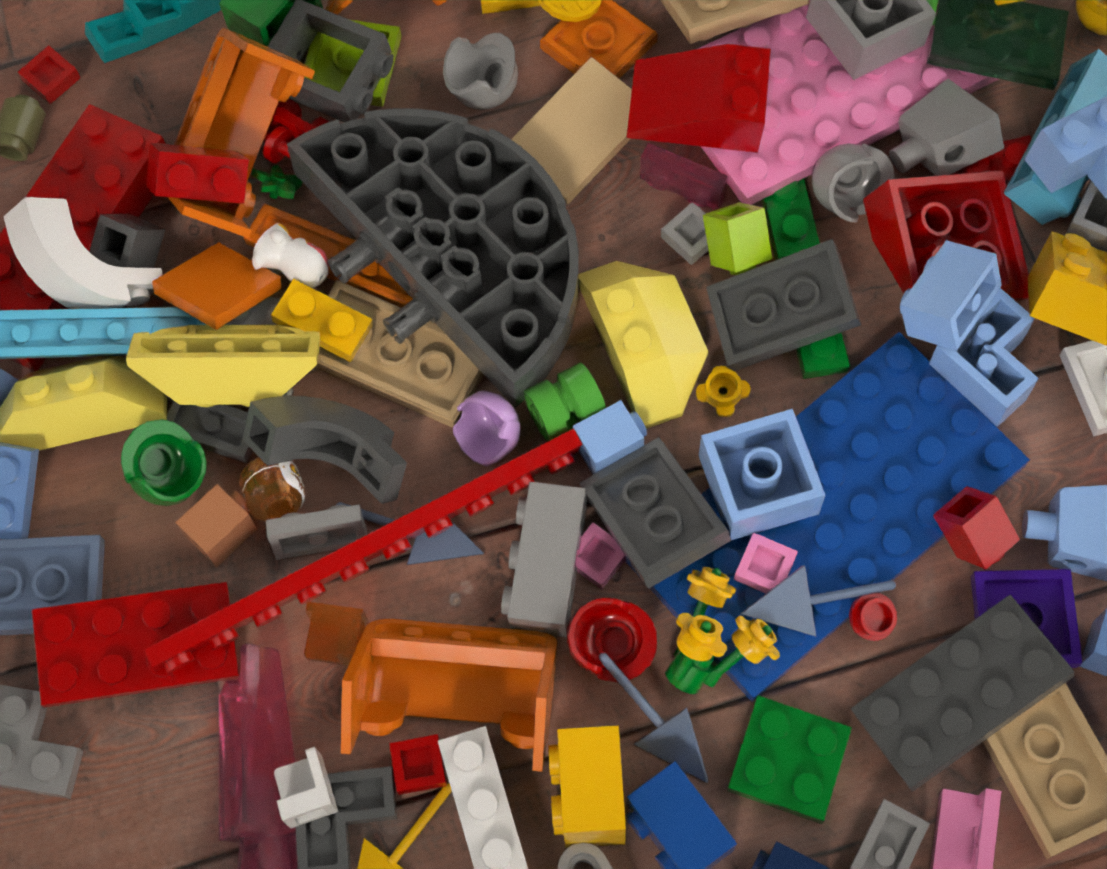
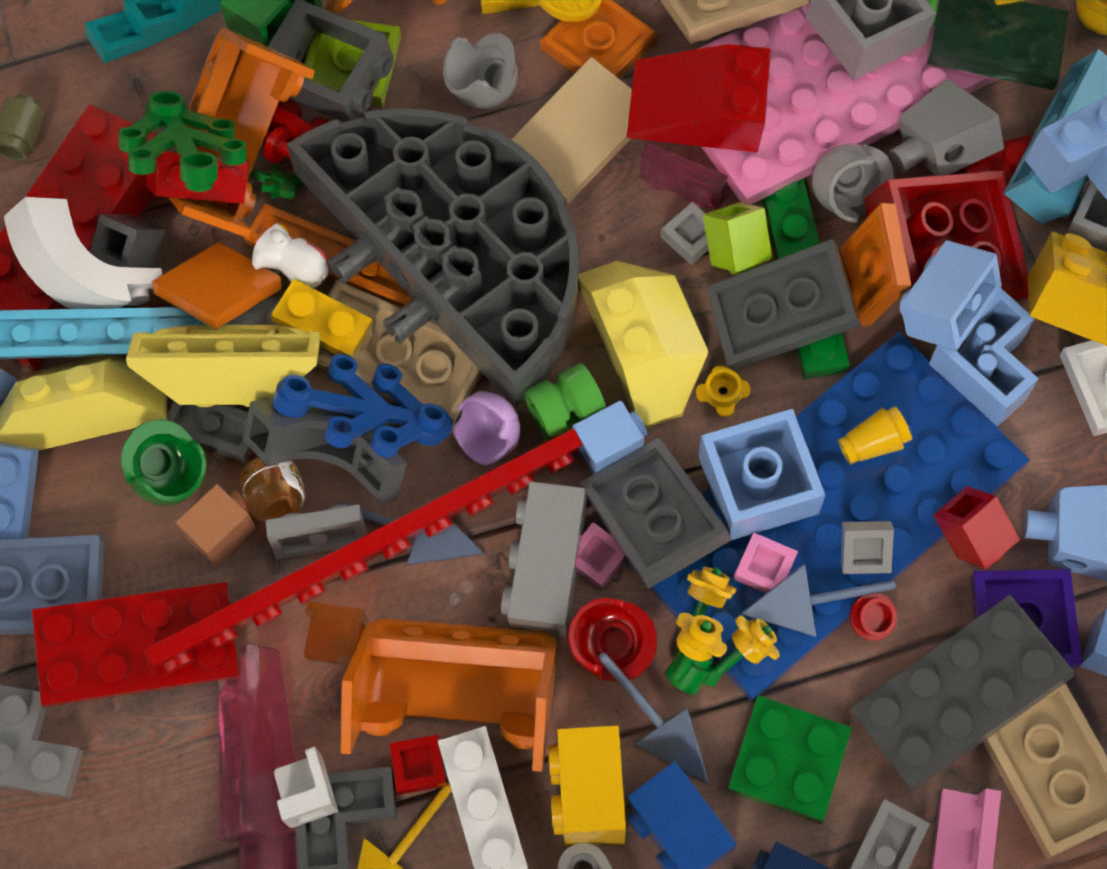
(49, 74): red plate -> none
(171, 112): none -> green plant
(421, 422): none -> blue plant
(867, 547): none -> light grey plate
(876, 263): none -> orange tile
(876, 436): none -> yellow cone

